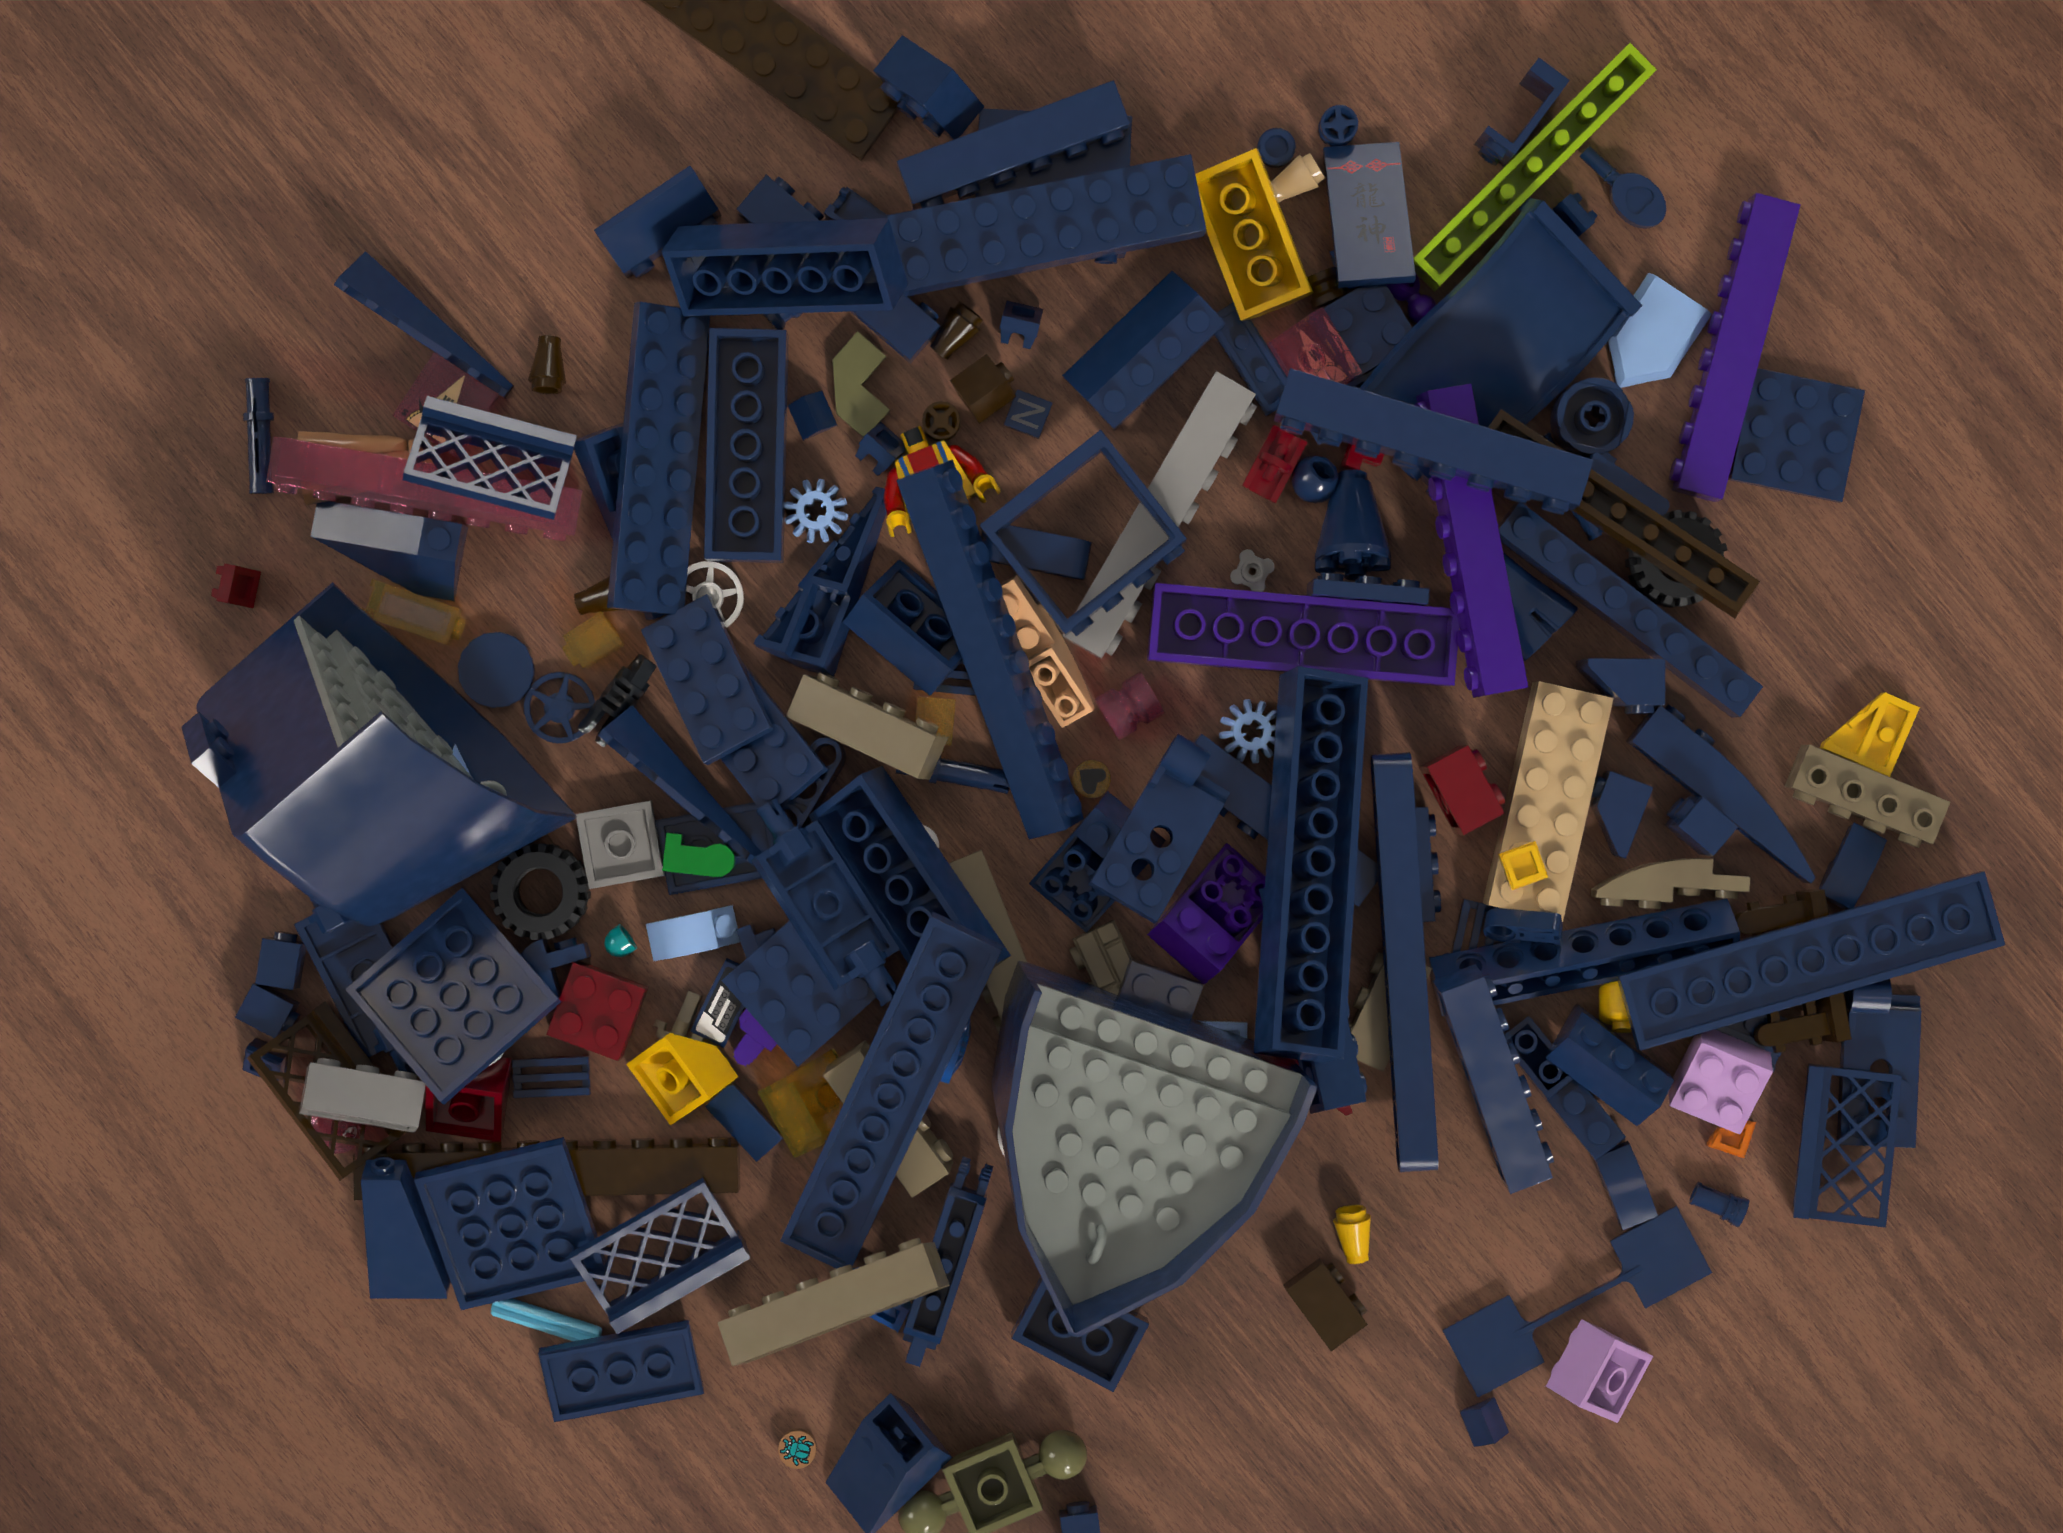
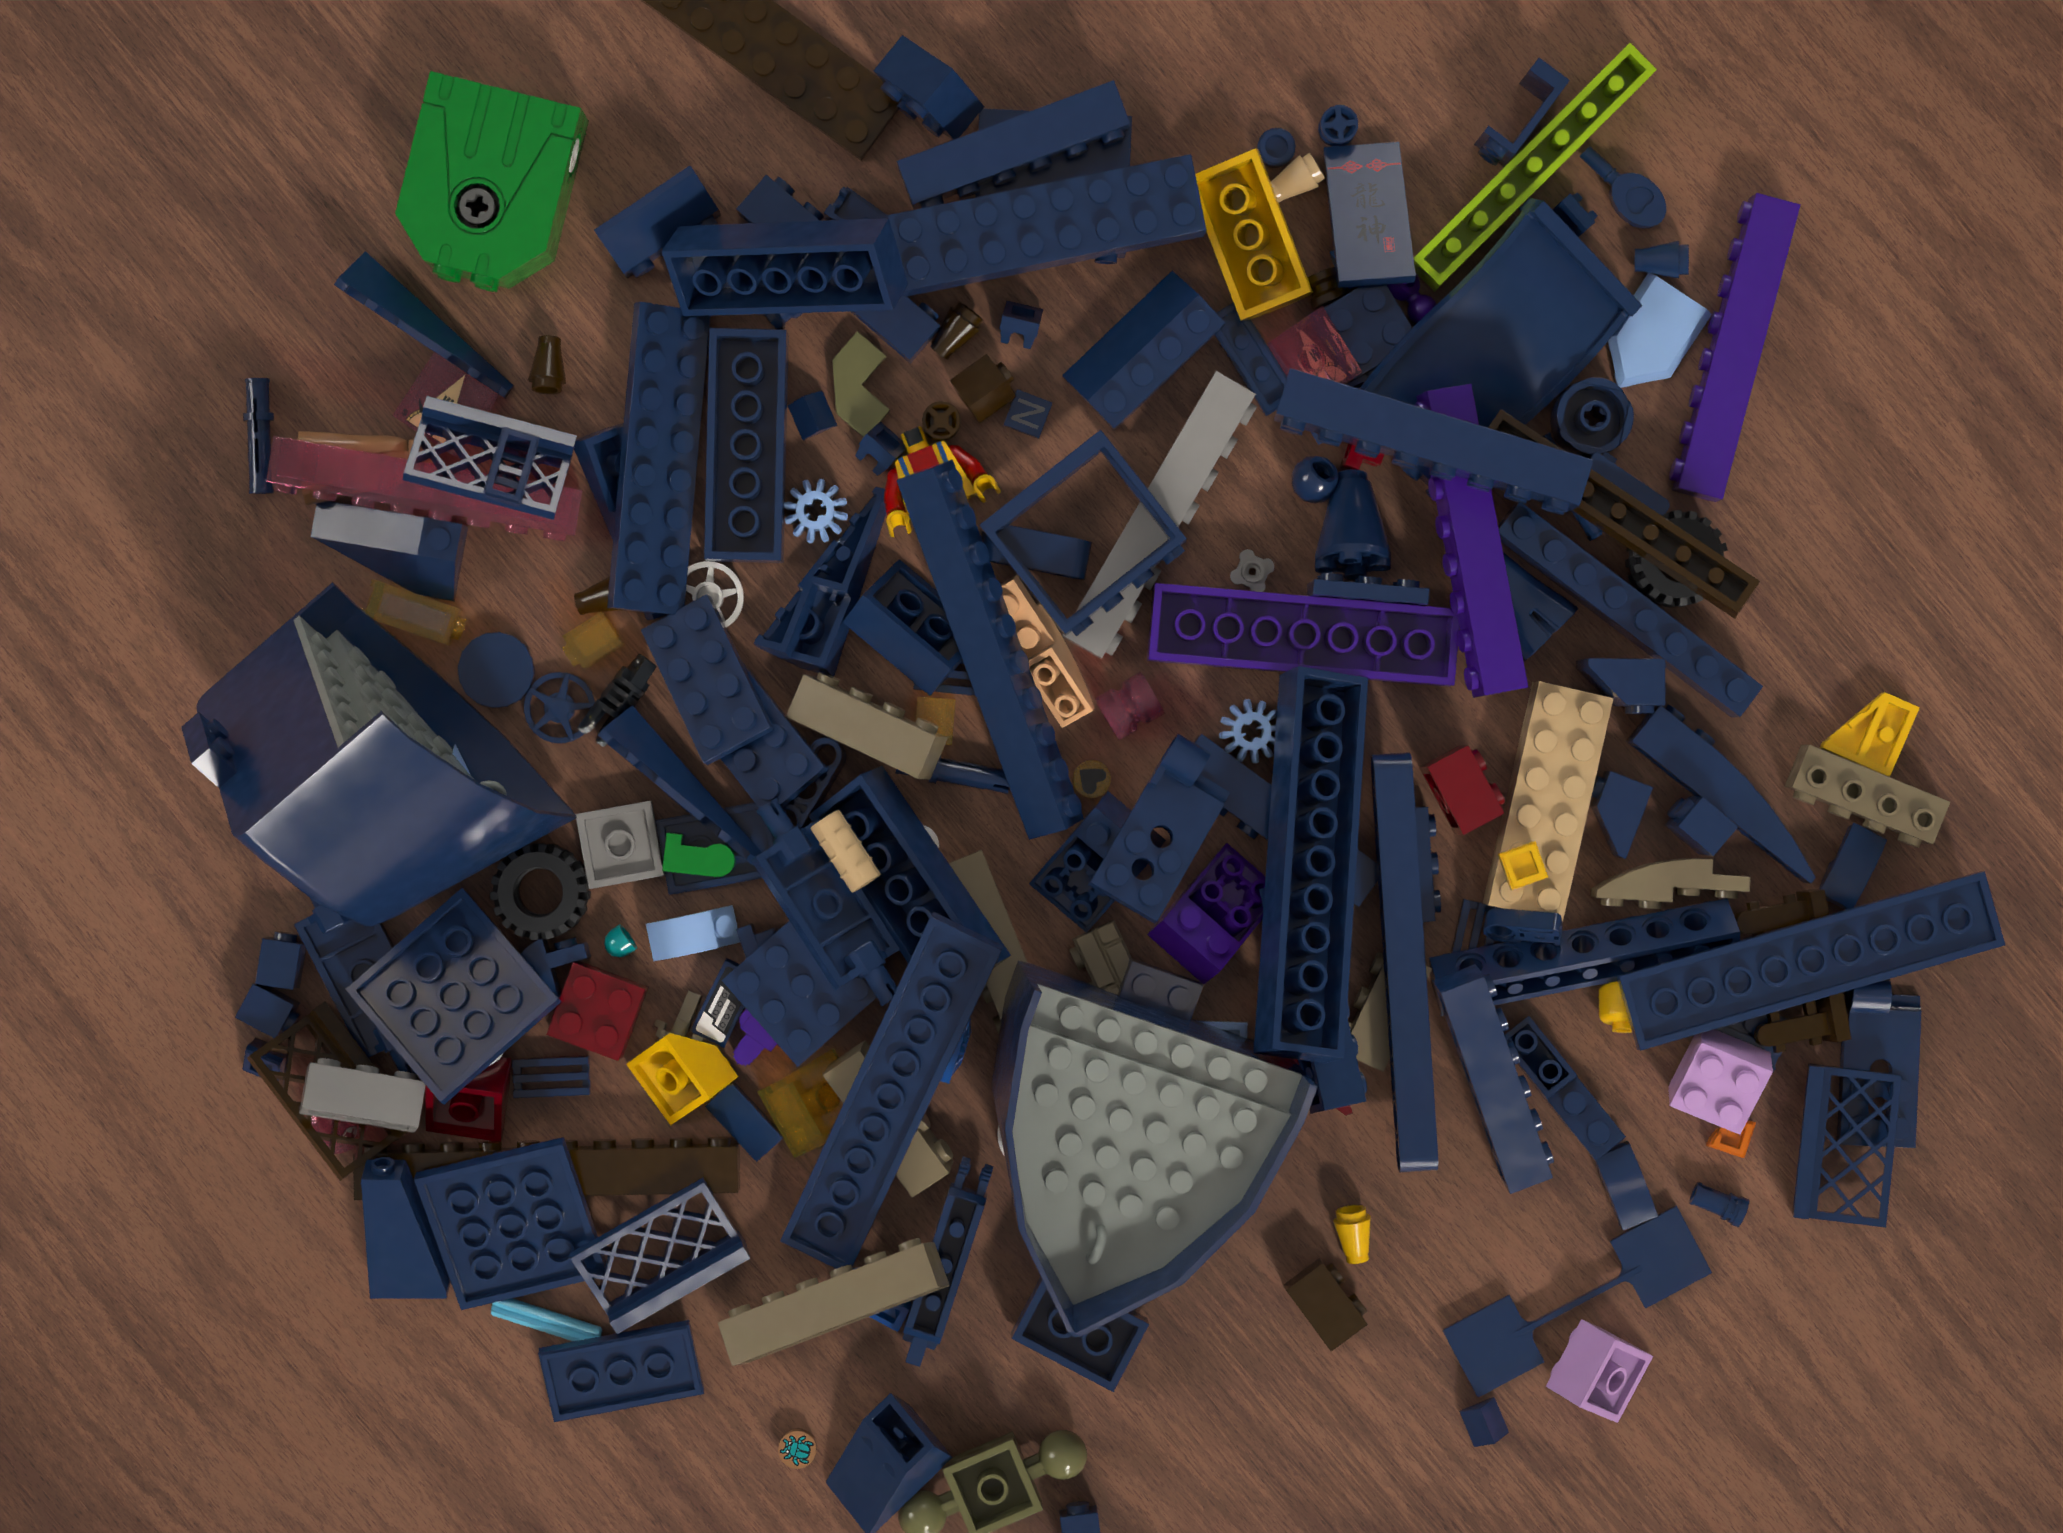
(237, 585): dark red tile -> none
(495, 152): none -> green piece
(519, 442): none -> dark blue slope
(845, 851): none -> tan axle
(1274, 464): dark red hips -> none
(1609, 1066): dark blue slope -> none
(1664, 259): none -> dark blue cone
(1798, 435): dark blue plate -> none

